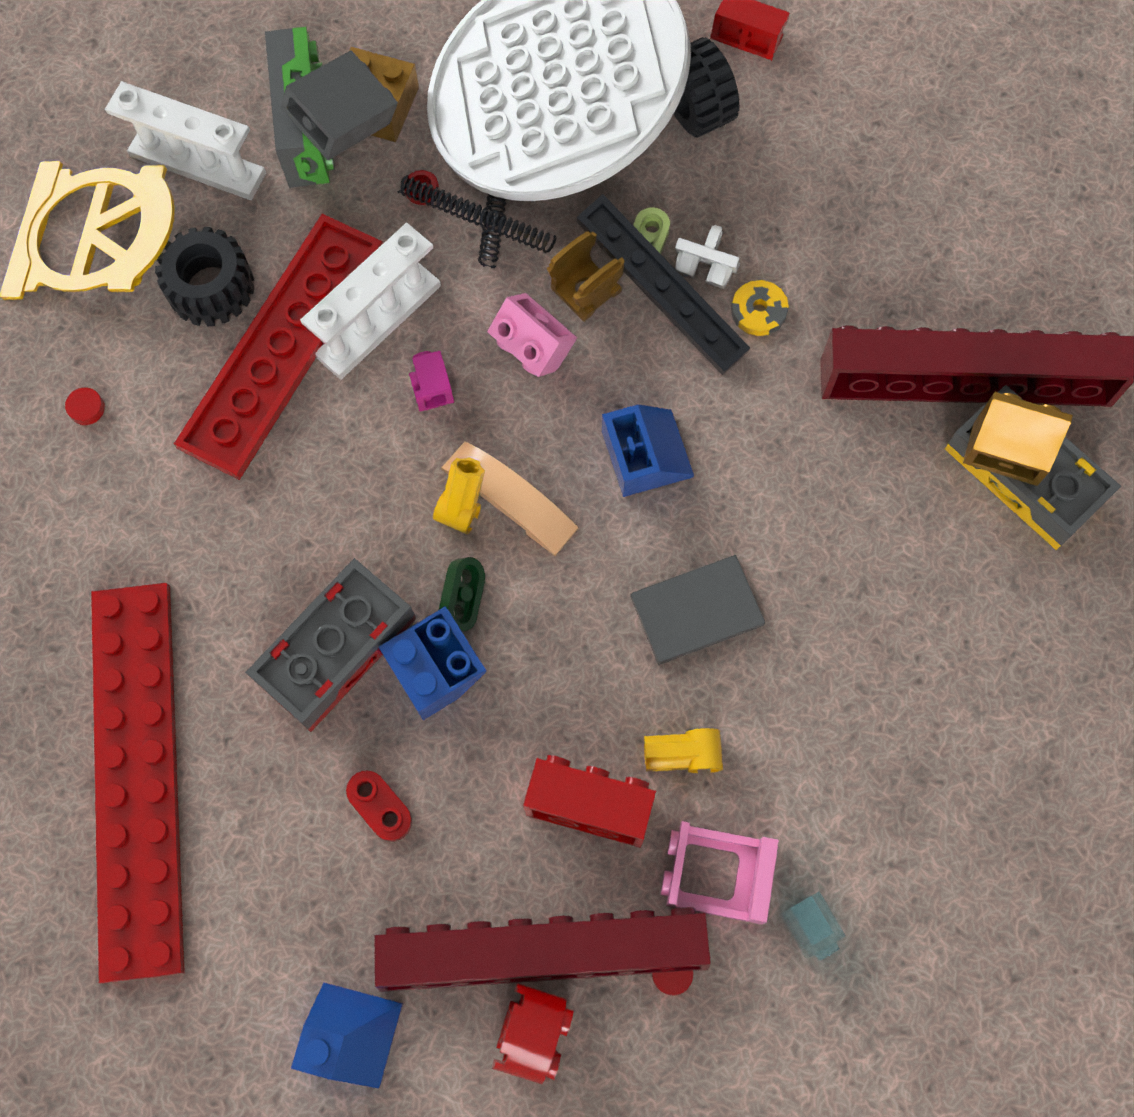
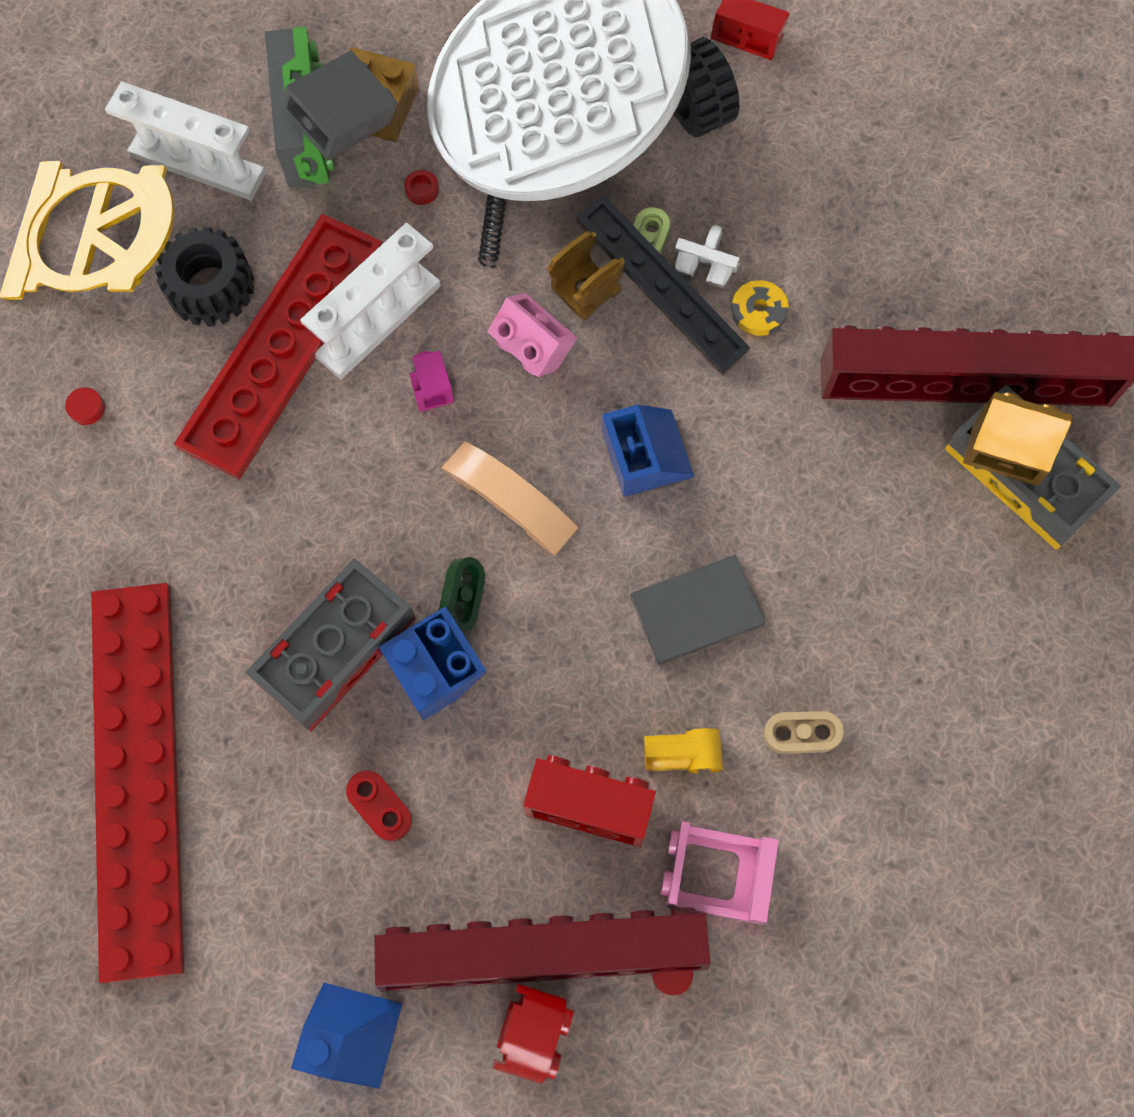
(458, 204): black piece -> none
(459, 500): yellow piece -> none
(802, 732): none -> tan plate
(813, 927): clear light blue brick -> none

